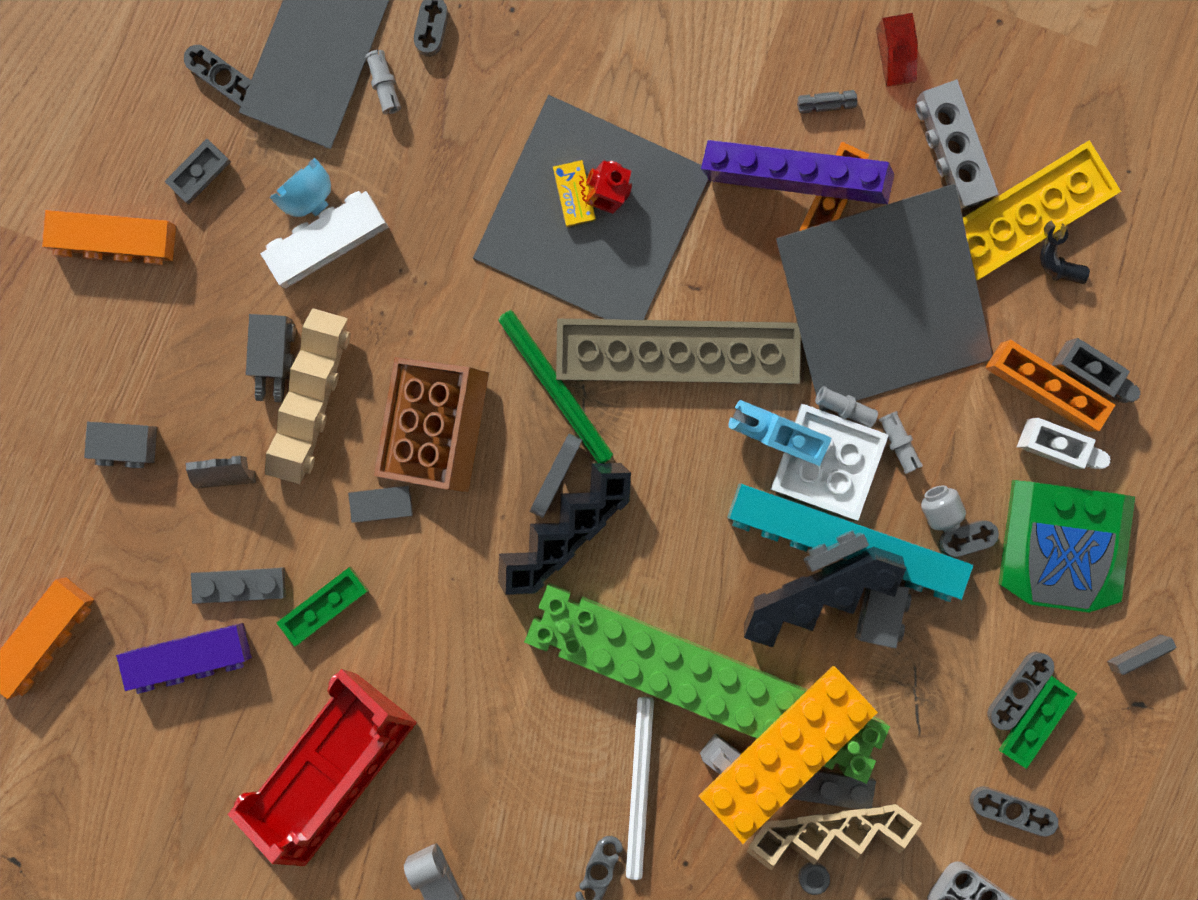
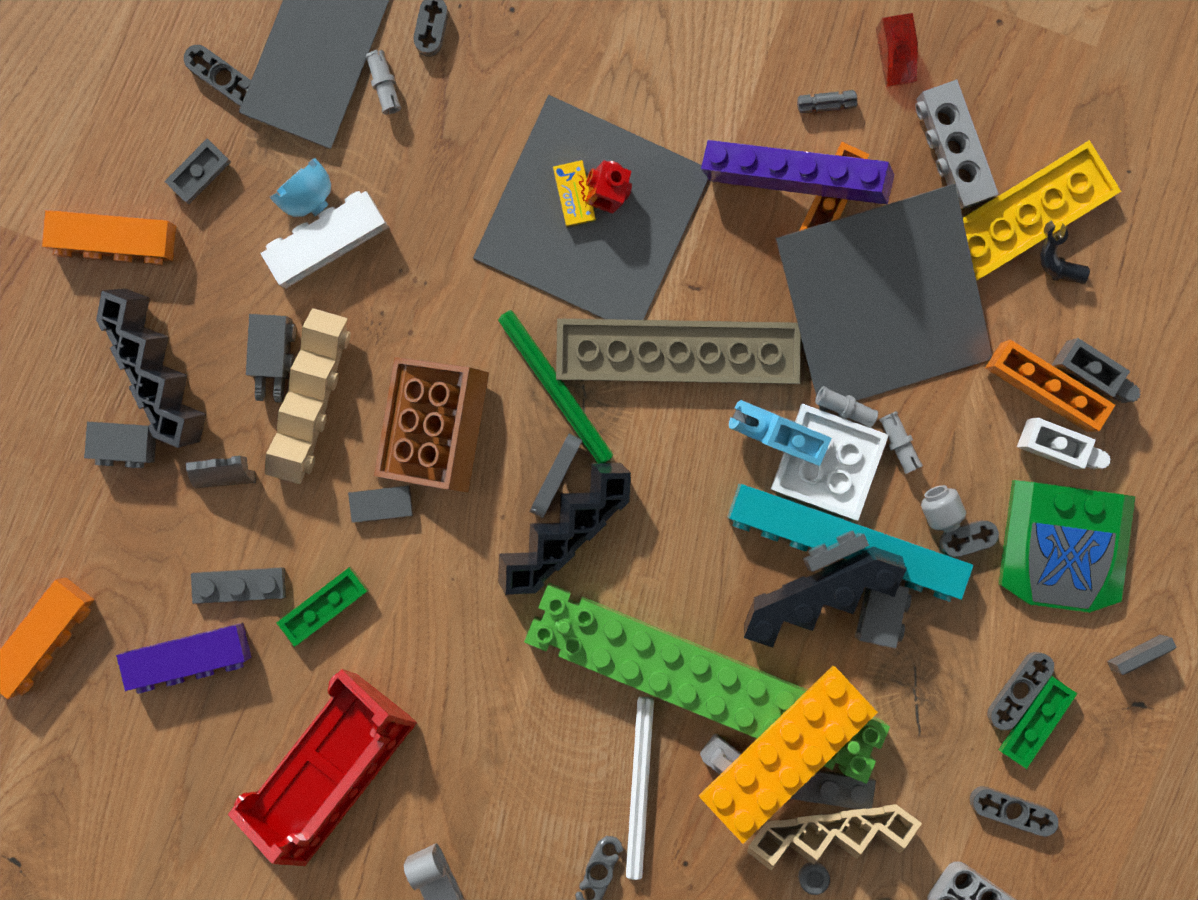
(142, 355): none -> black brick

